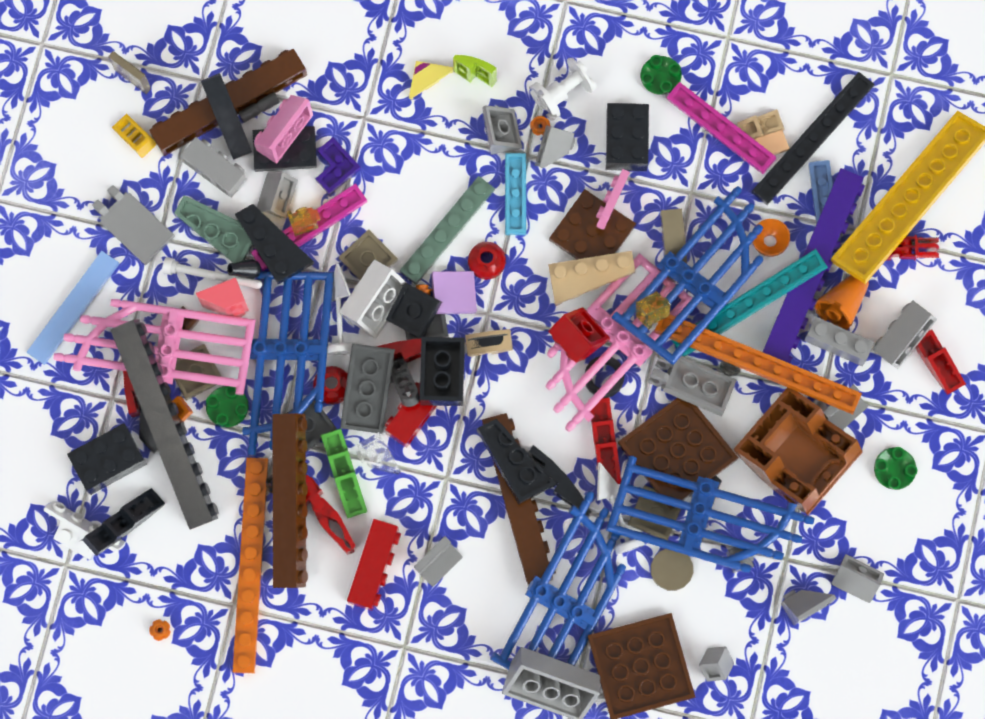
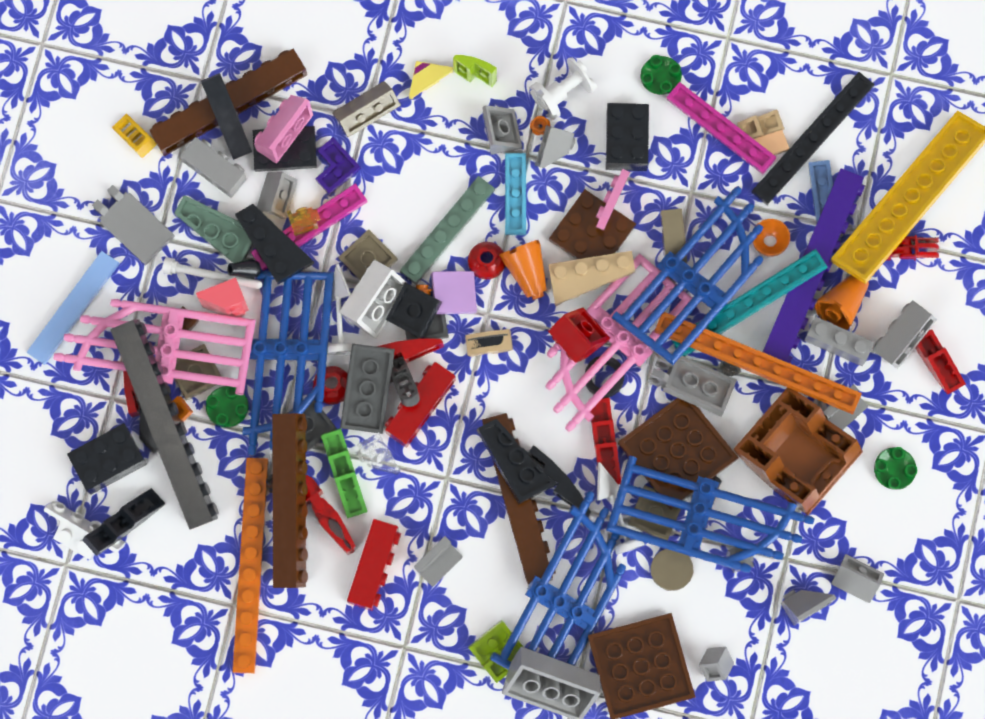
(129, 72): dark tan tile -> none
(164, 634): orange plate -> none
(261, 106): dark grey piece -> none
(366, 108): none -> dark tan panel
(442, 371): black brick -> none
(490, 642): none -> lime slope
(527, 268): none -> orange cone
(652, 309): clear yellow brick -> none

